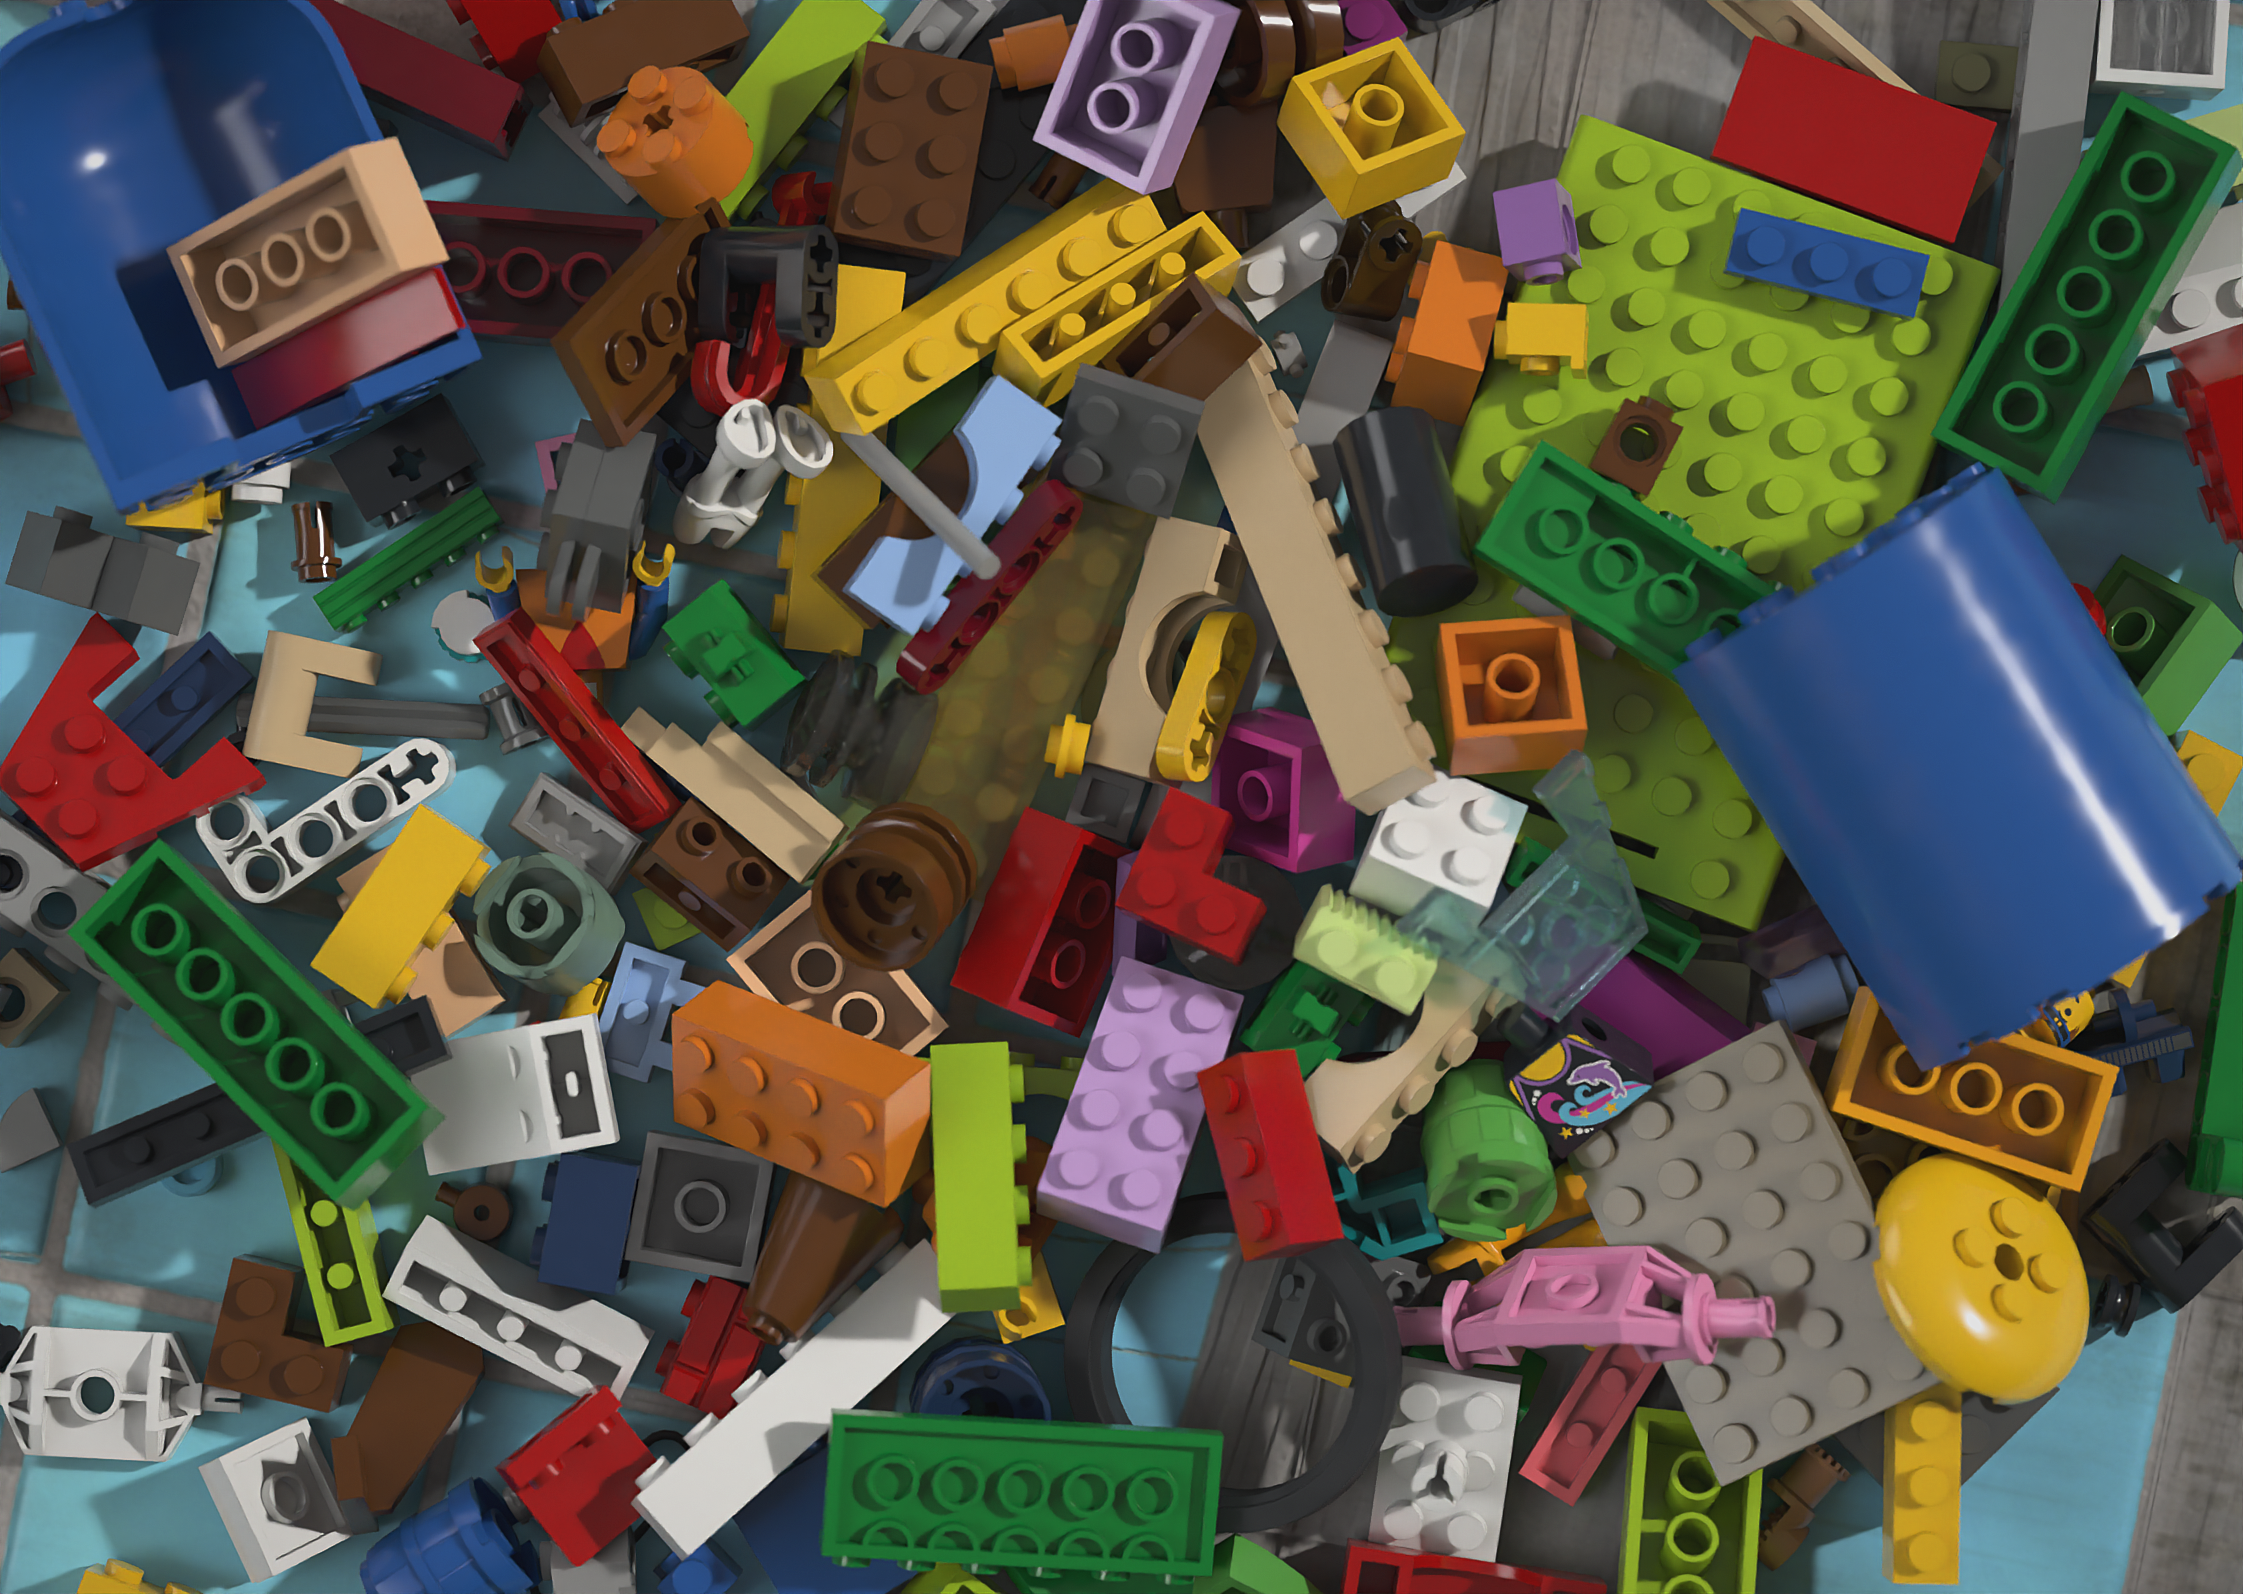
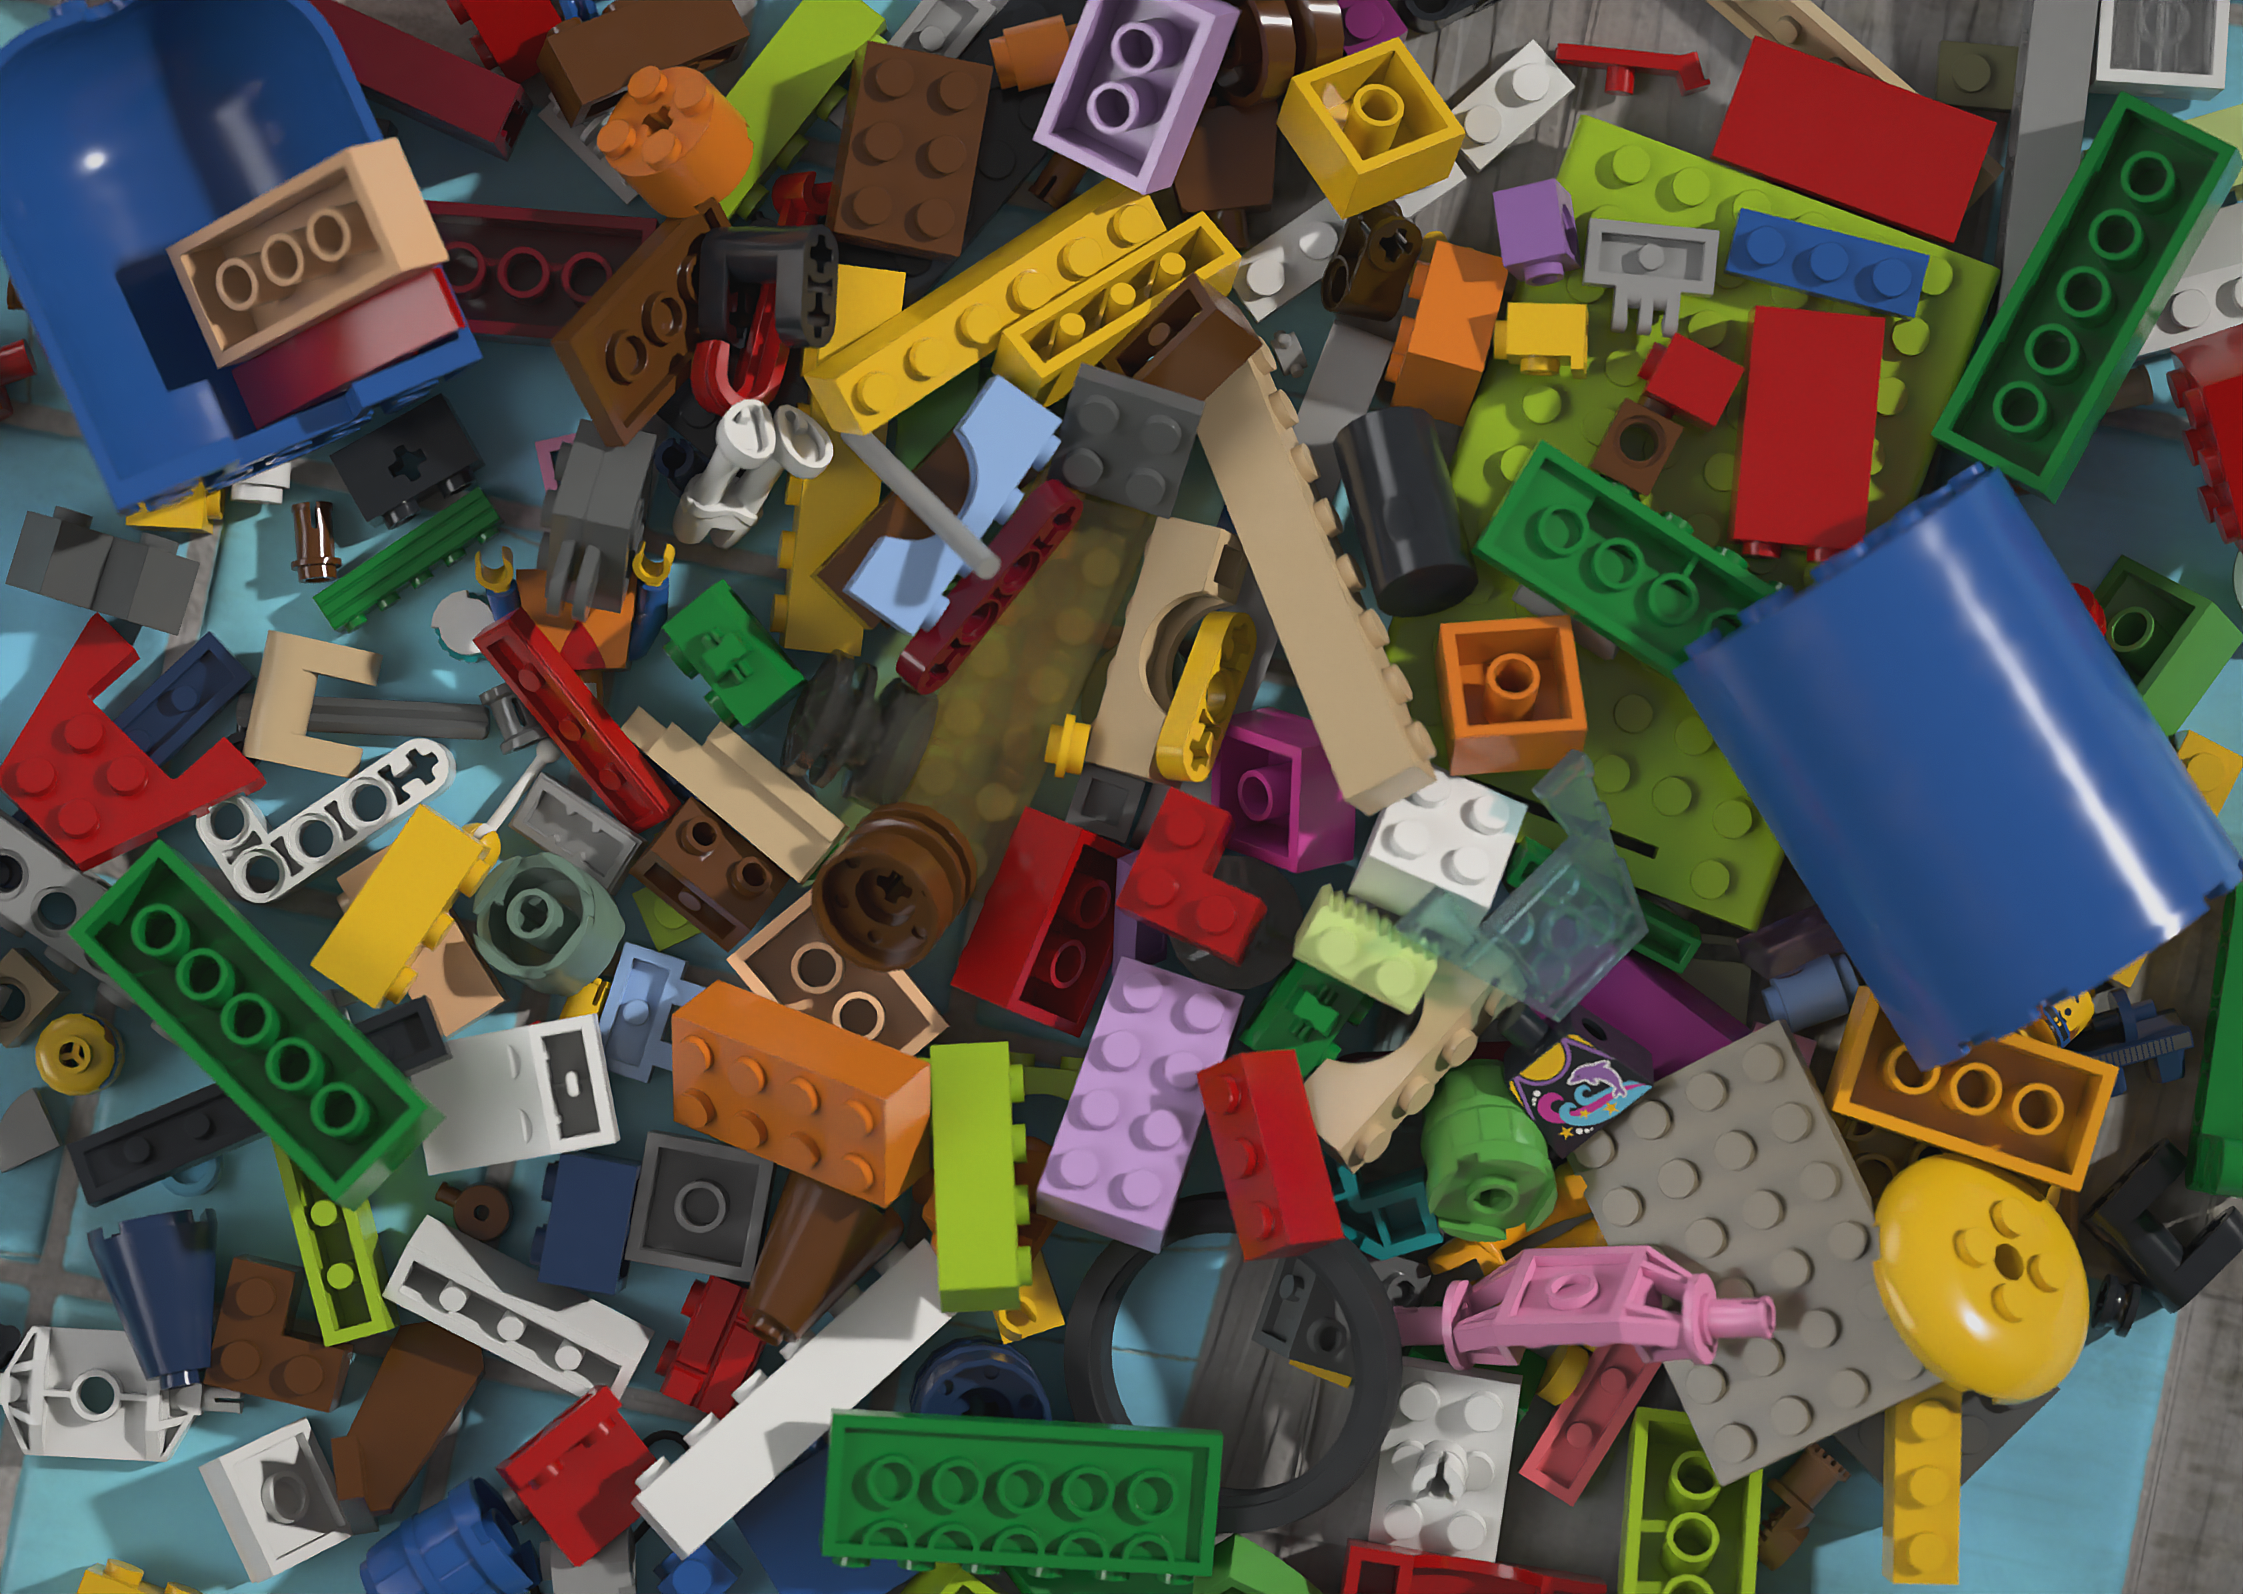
(102, 1054): none -> yellow head
(163, 1290): none -> dark blue cone
(547, 752): none -> white hinge
(1509, 104): none -> white plate
(1562, 1373): none -> yellow tile
(1624, 63): none -> red piece
(1649, 269): none -> light grey hinge
(1689, 380): none -> red brick
(1805, 432): none -> red brick

